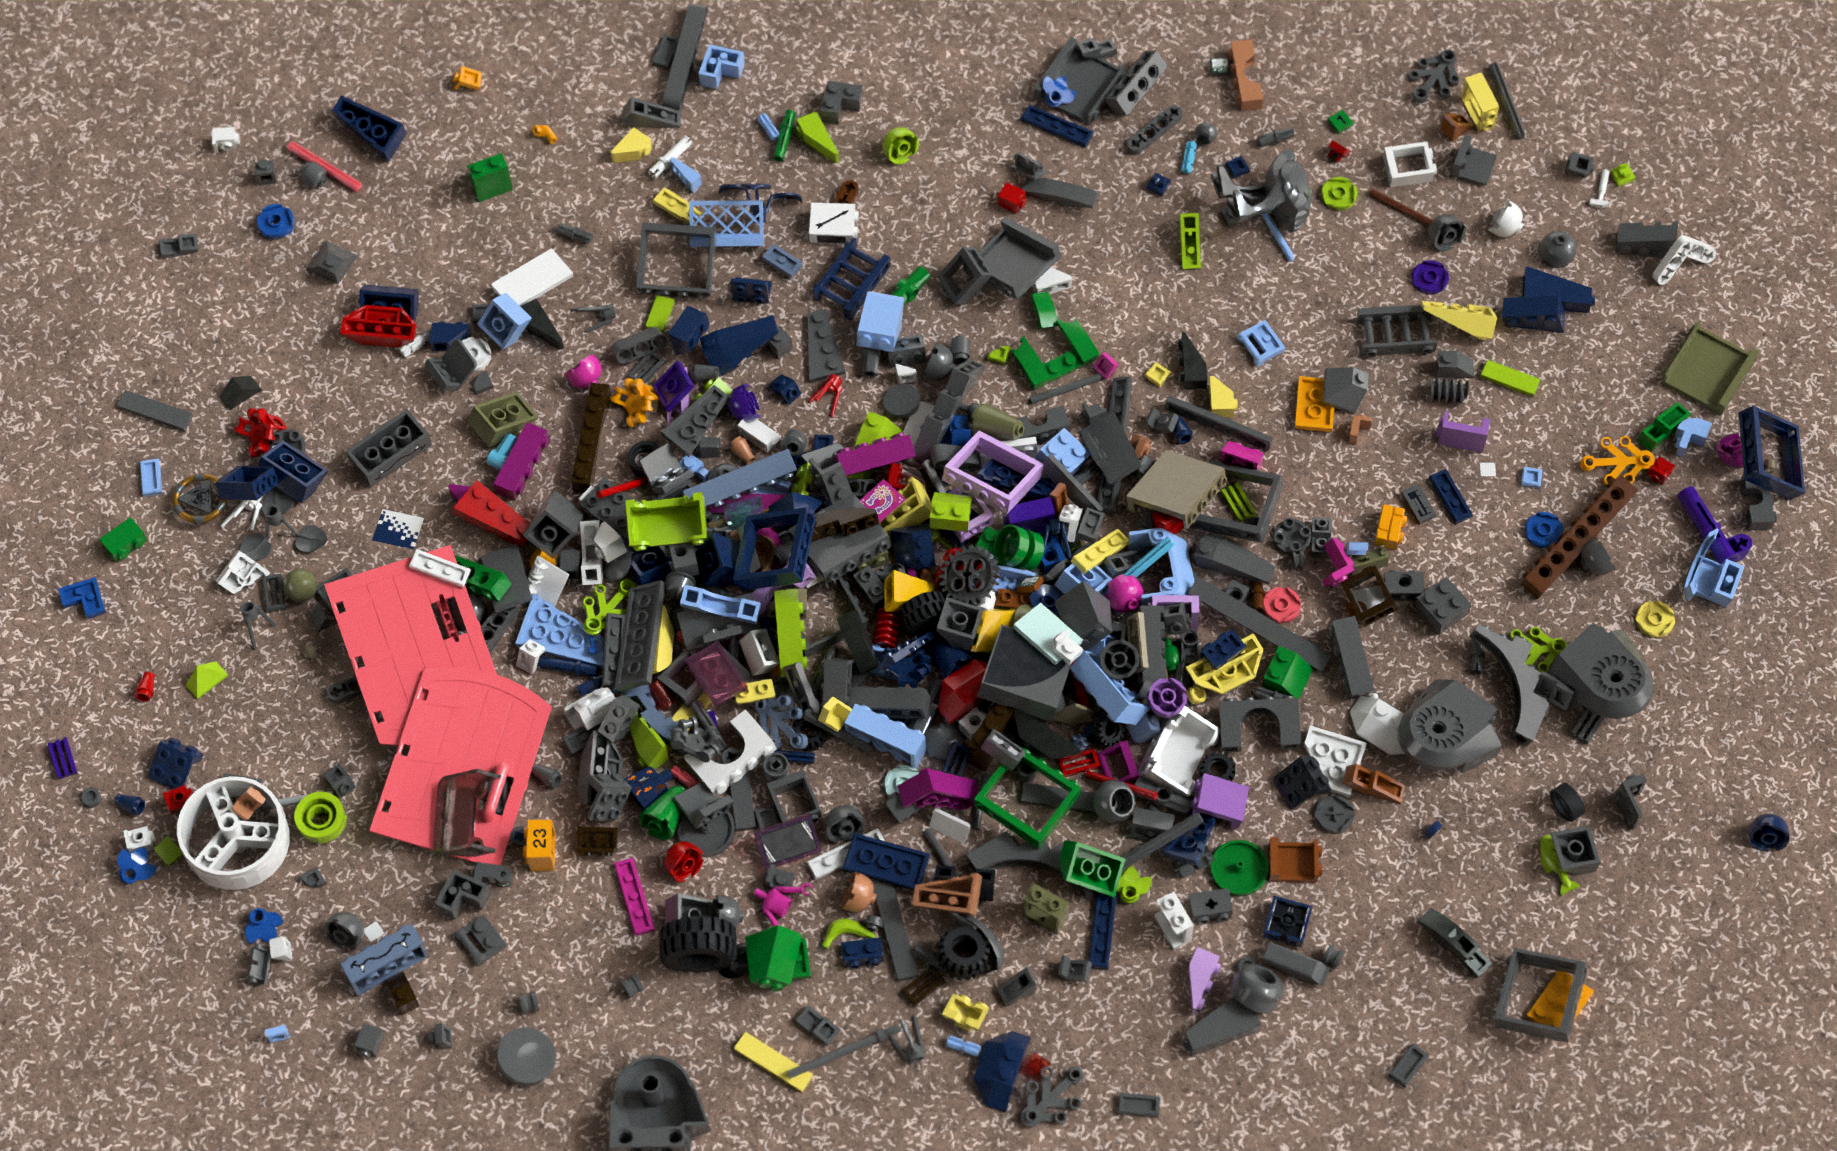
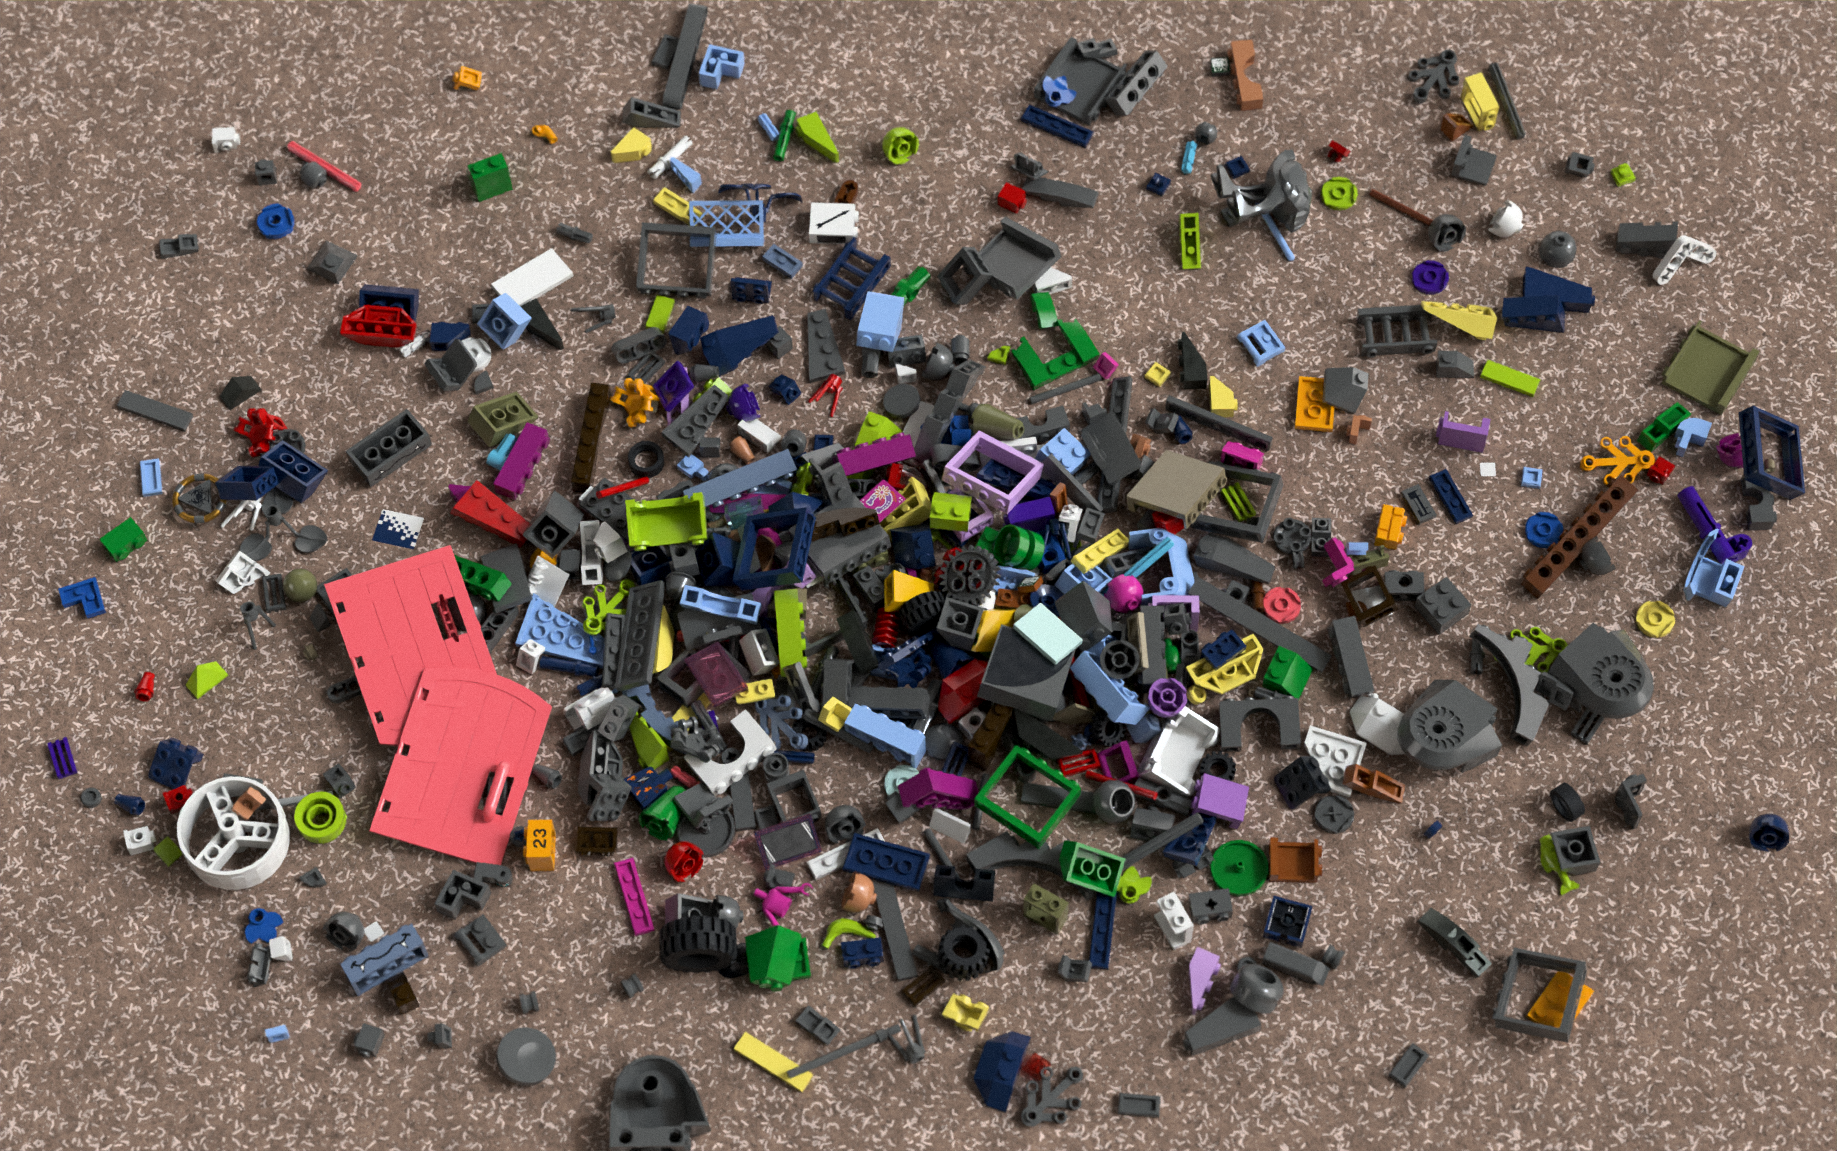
(137, 863): blue plate -> none
(372, 127): dark blue wedge -> none
(439, 568): white tile -> none
(457, 813): clear smoke windscreen -> none
(584, 373): dark pink cylinder -> none
(661, 695): clear red cone -> none
(663, 470): bracket -> none
(839, 97): dark grey brick -> none
(952, 895): nougat wedge -> none
(959, 1044): light blue piece -> none
(1003, 749): flat silver slope -> none
(1017, 986): dark grey slope -> none
(1066, 647): white bracket -> none
(1144, 689): dark grey tile -> none
(1156, 131): dark grey beam -> none
(1275, 136): dark grey axle -> none
(1340, 121): green tile -> none
(1413, 177): white window -> none
(1448, 390): dark grey piece -> none
(1602, 189): white piece -> none

